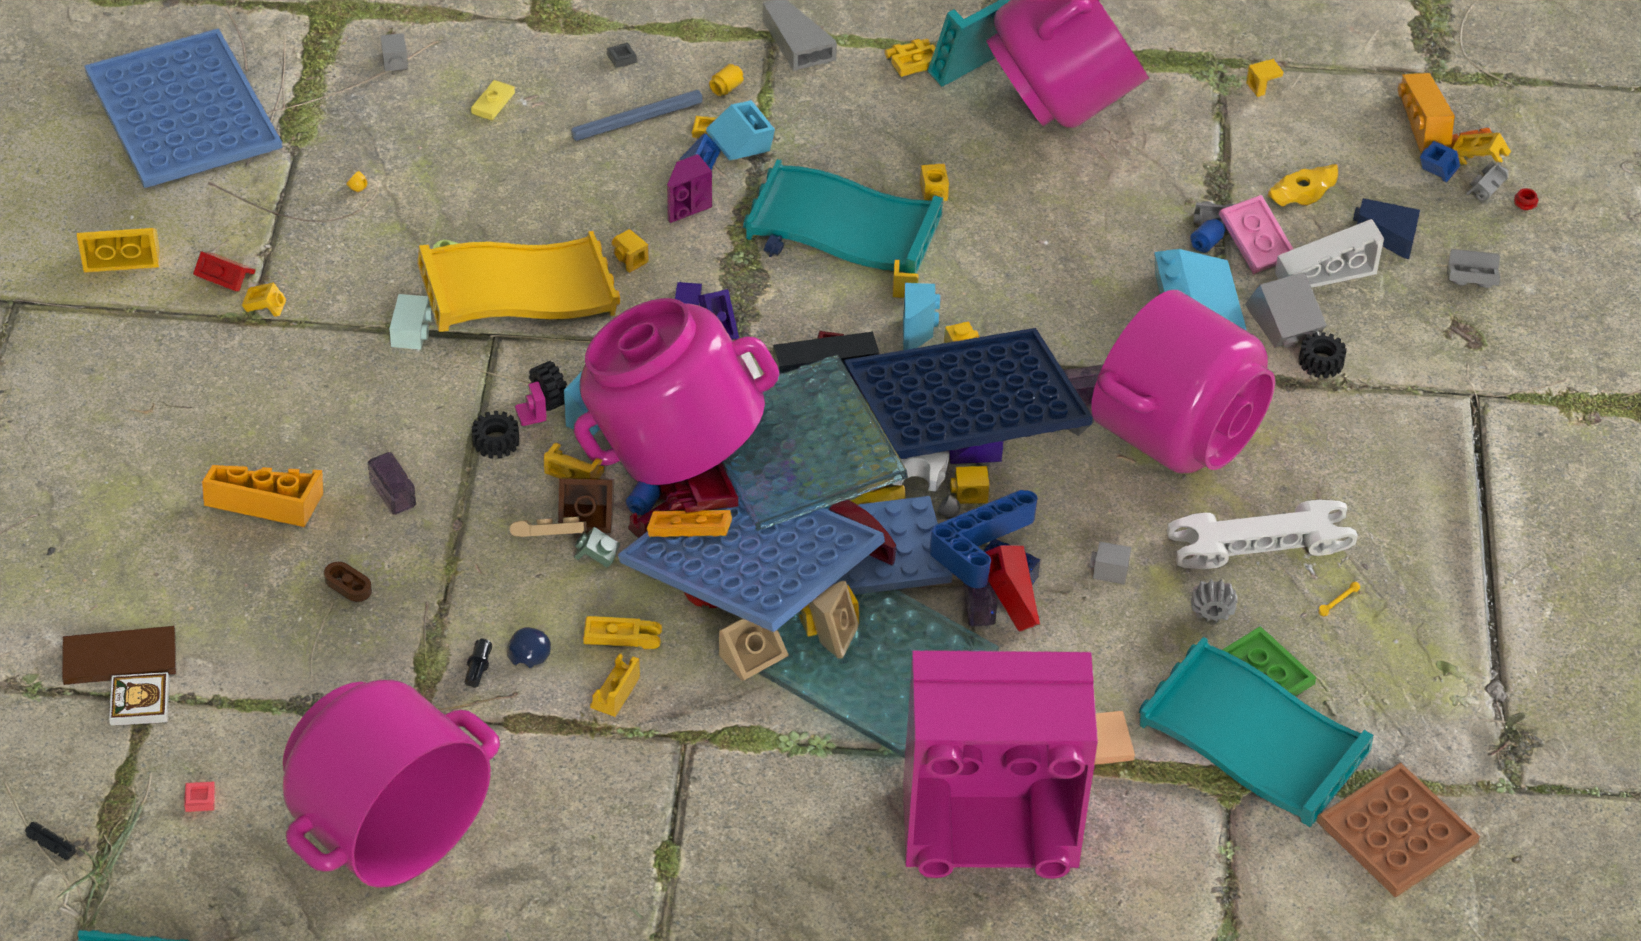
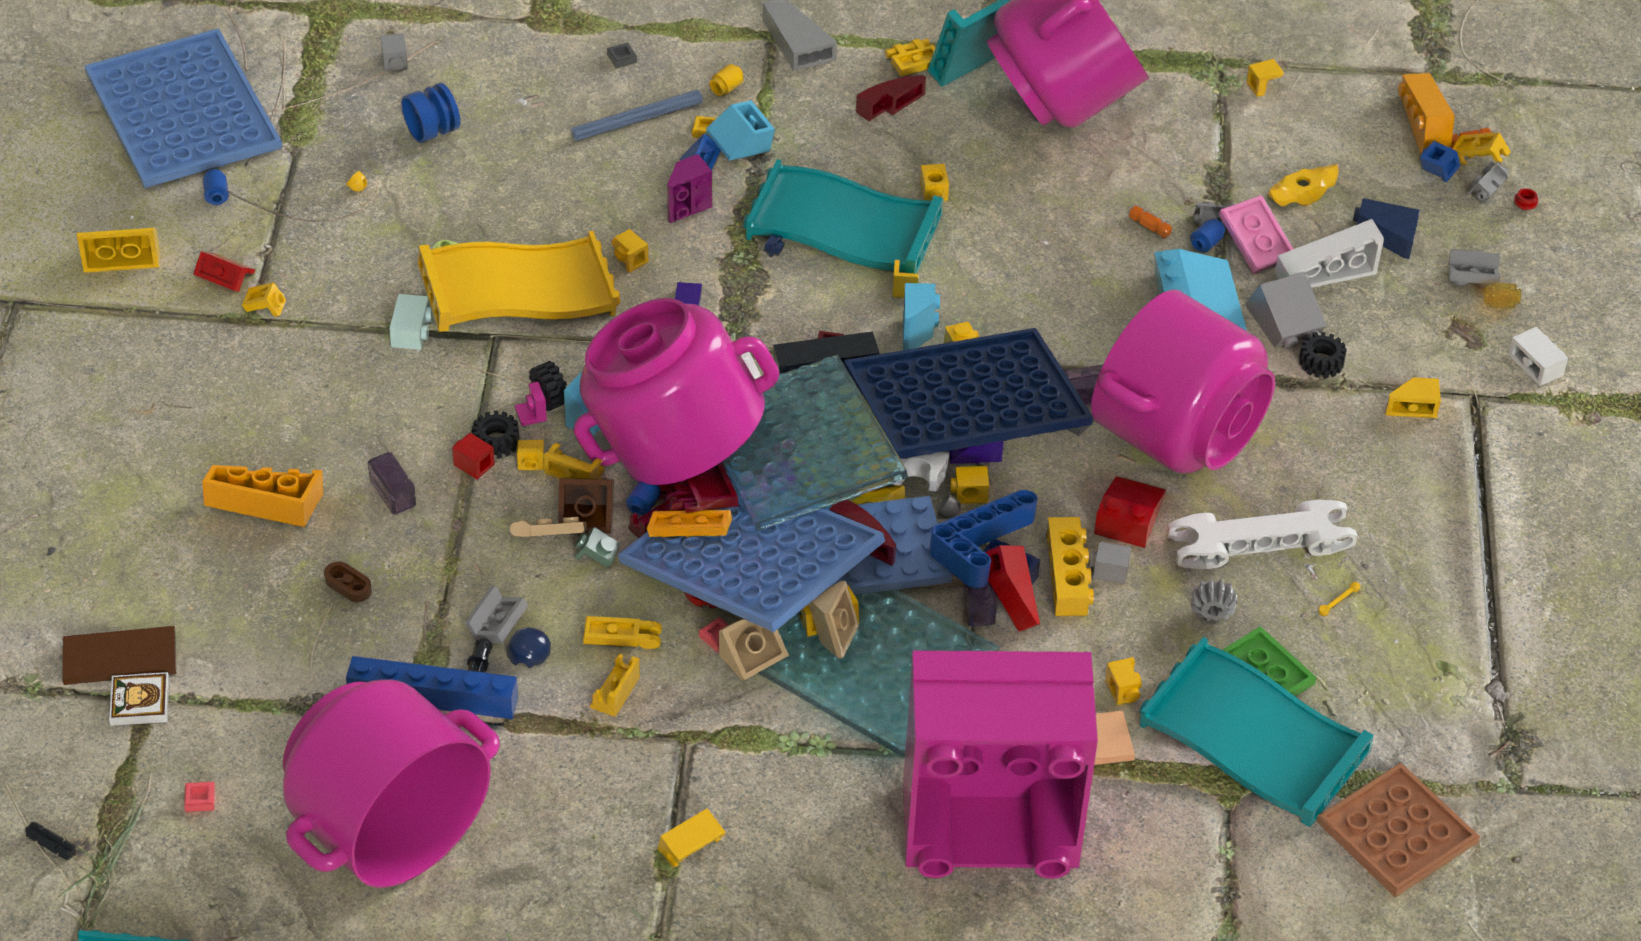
(215, 187): none -> blue brick
(430, 112): none -> blue wheel
(444, 687): none -> blue brick
(473, 456): none -> red brick
(493, 100): light yellow plate -> none
(495, 616): none -> light grey bracket
(530, 455): none -> yellow bracket
(690, 837): none -> yellow hinge
(710, 633): none -> coral tile
(720, 304): dark purple slope -> none
(890, 96): none -> dark red slope
(1068, 566): none -> yellow brick
(1123, 681): none -> yellow brick
(1128, 511): none -> red slope
(1150, 221): none -> orange axle
(1415, 399): none -> yellow slope
(1502, 295): none -> clear yellow brick
(1538, 356): none -> white brick

